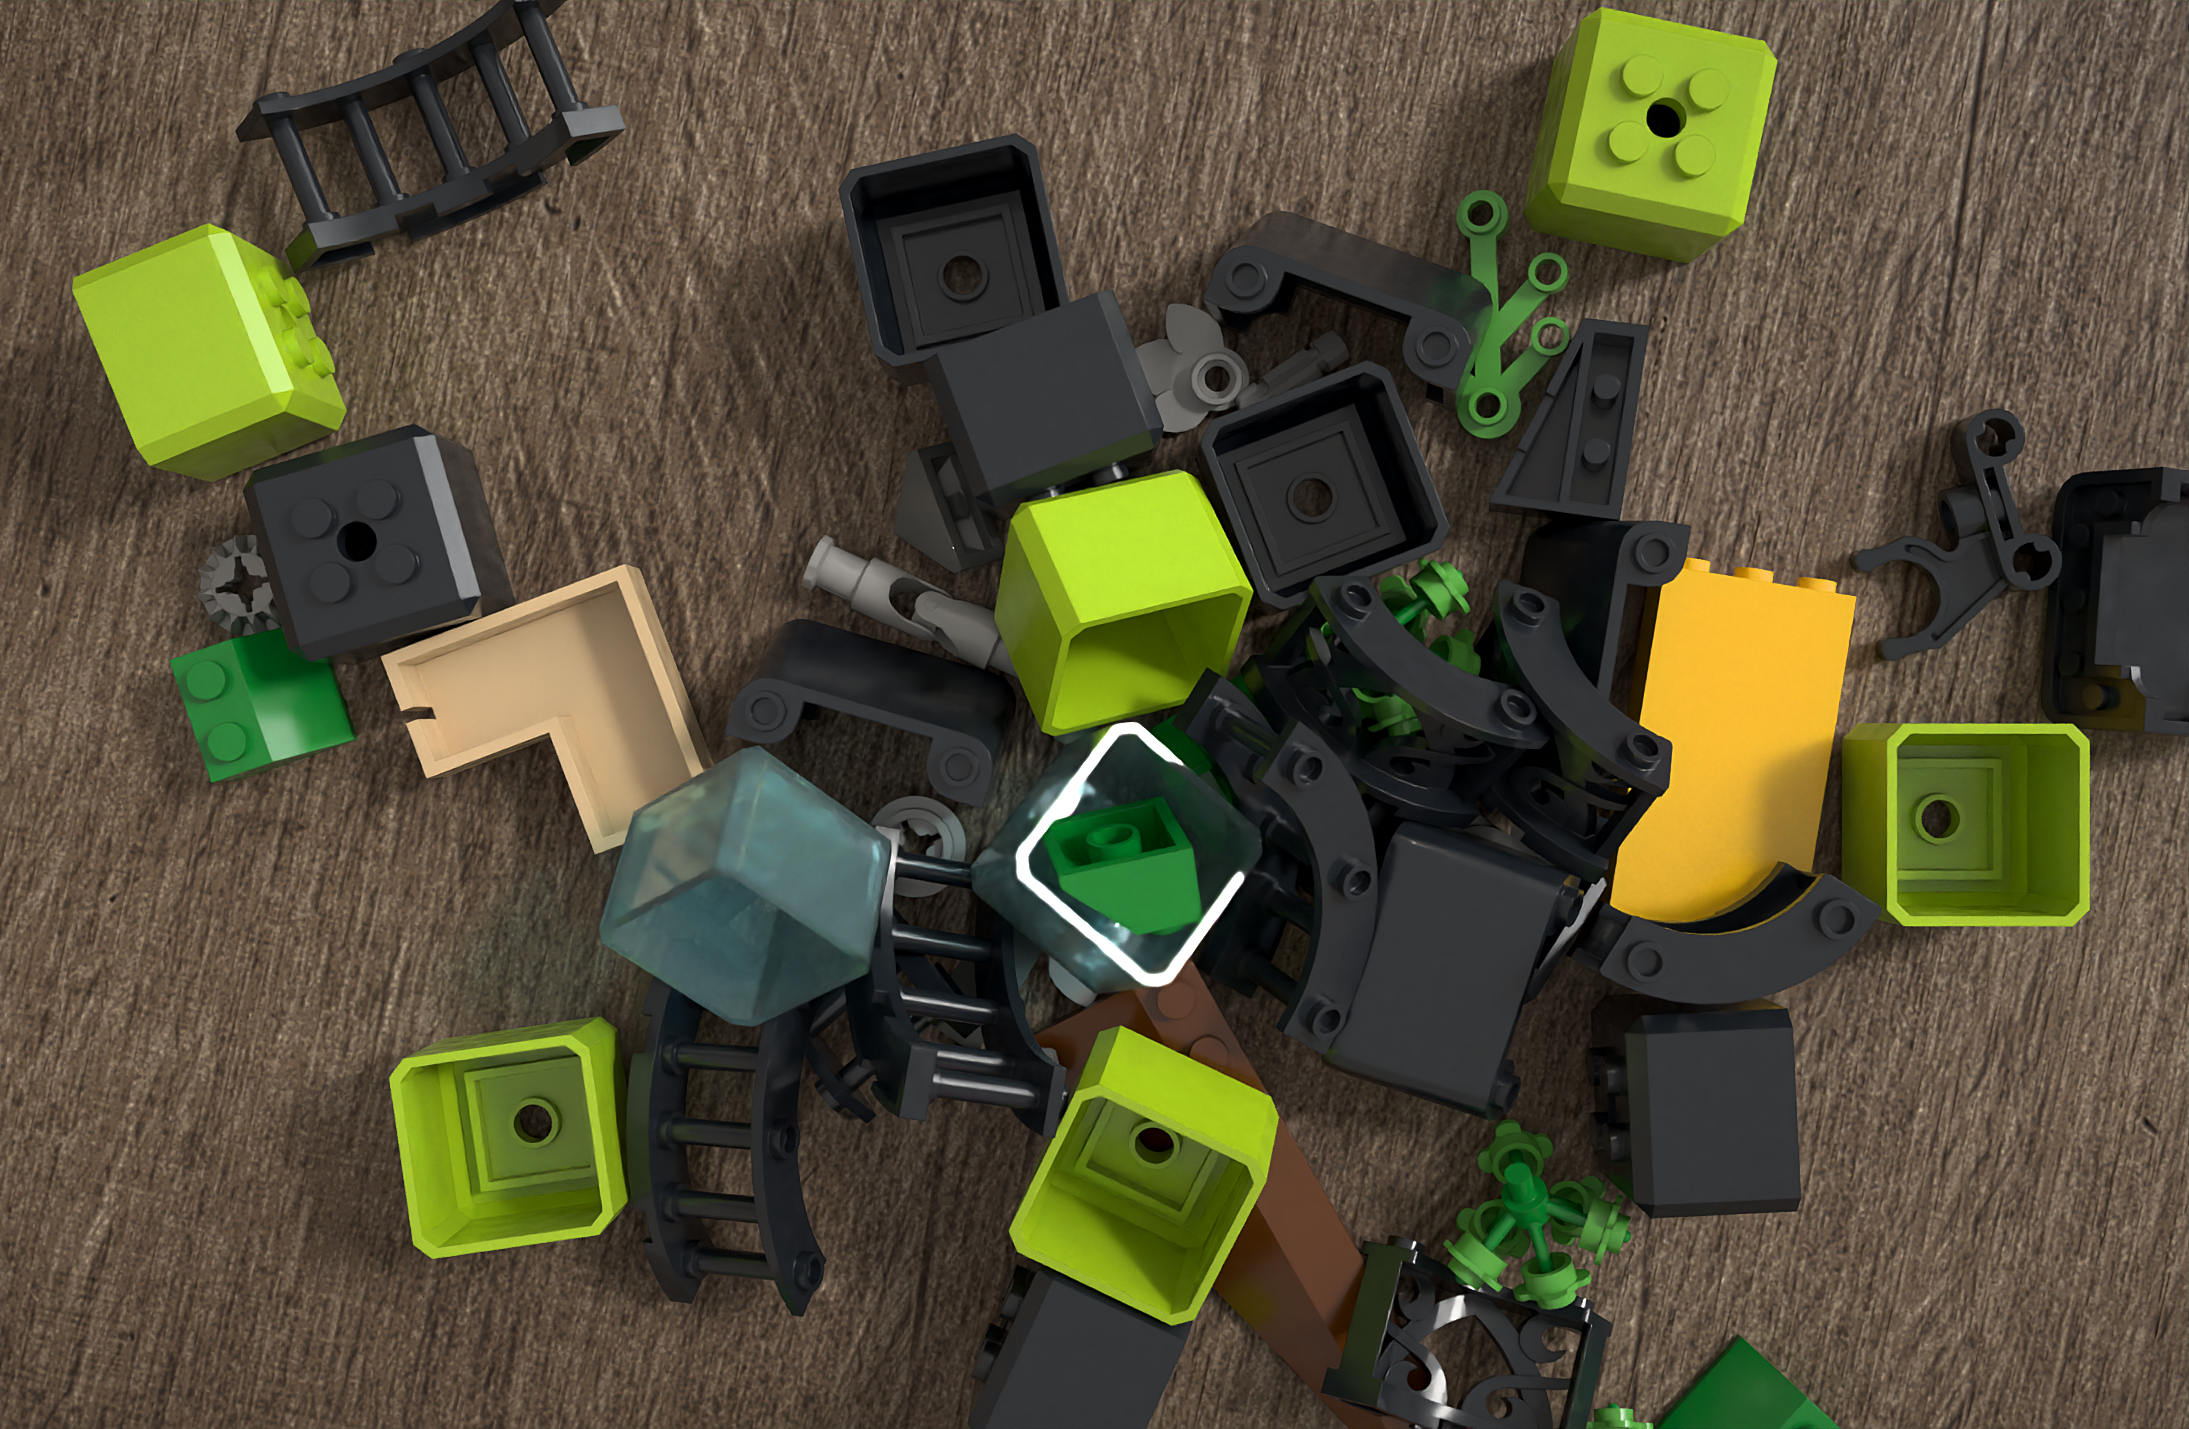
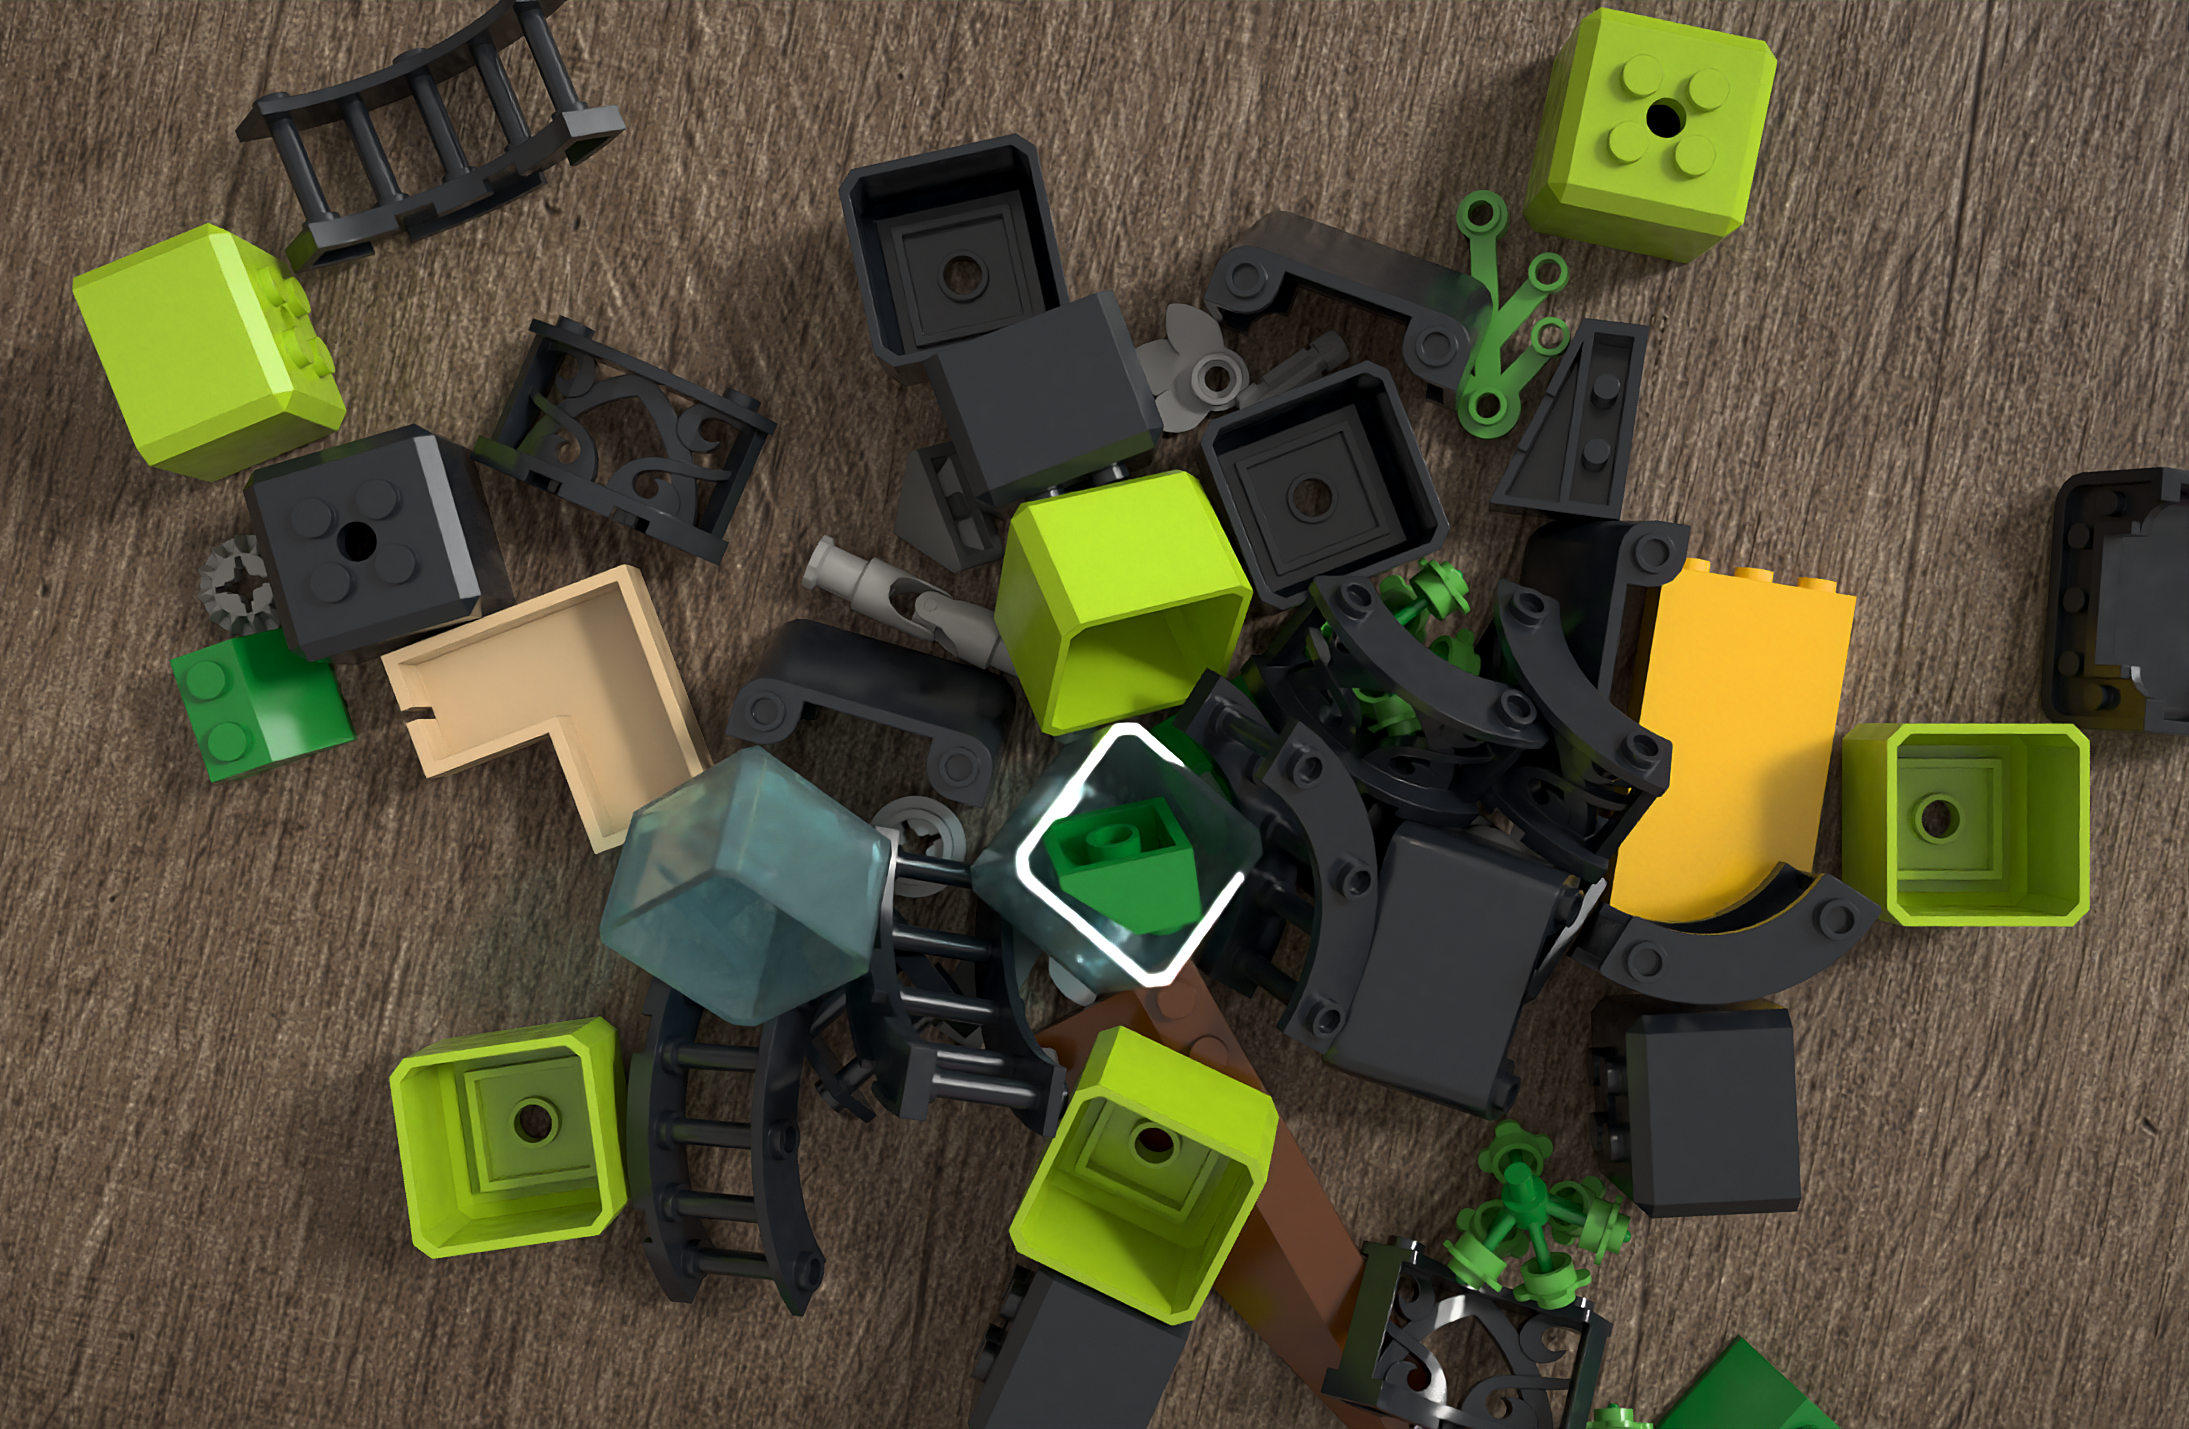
(531, 449): none -> black fence
(1983, 538): black piece -> none

